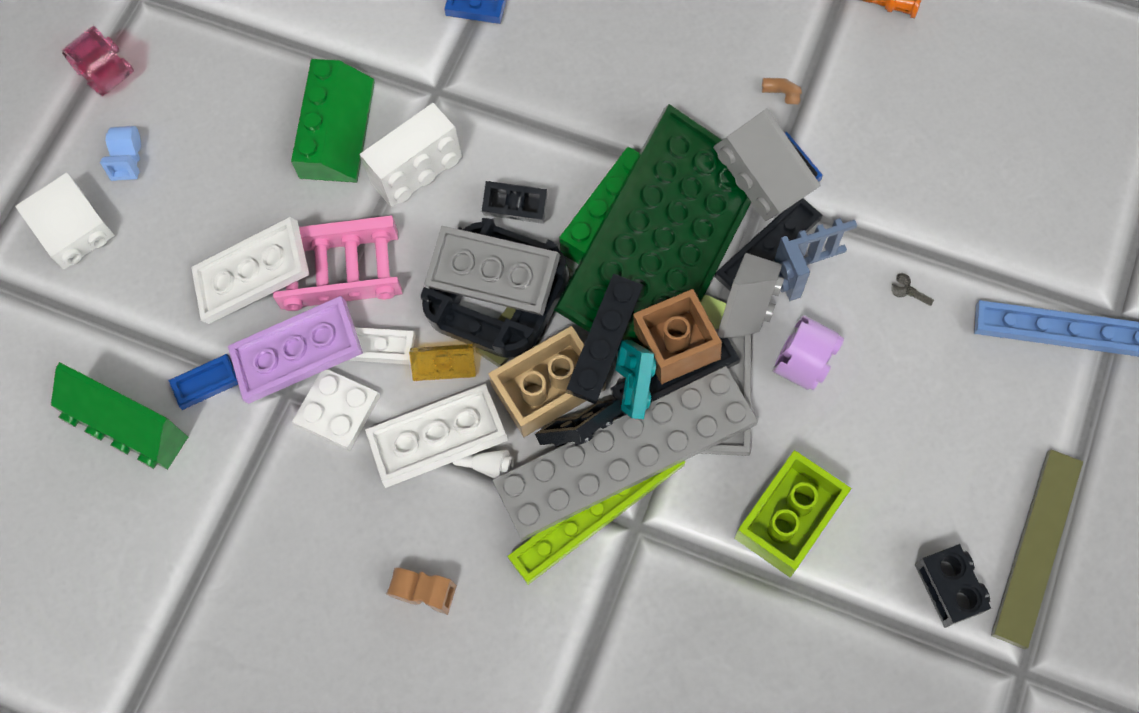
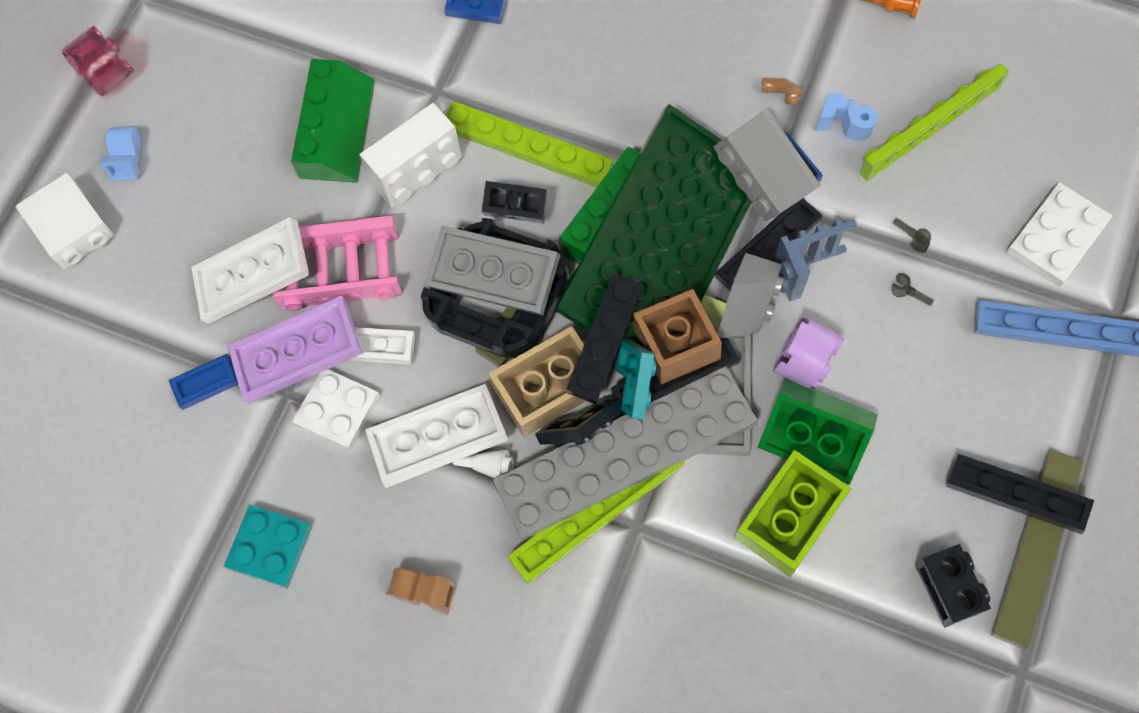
(115, 417): green slope -> none
(268, 546): none -> teal plate
(442, 362): clear yellow plate -> none
(529, 144): none -> lime plate
(818, 428): none -> green slope
(856, 121): none -> light blue leg
(920, 237): none -> clear smoke hand
(940, 116): none -> lime plate
(1020, 494): none -> black plate
(1059, 234): none -> white plate

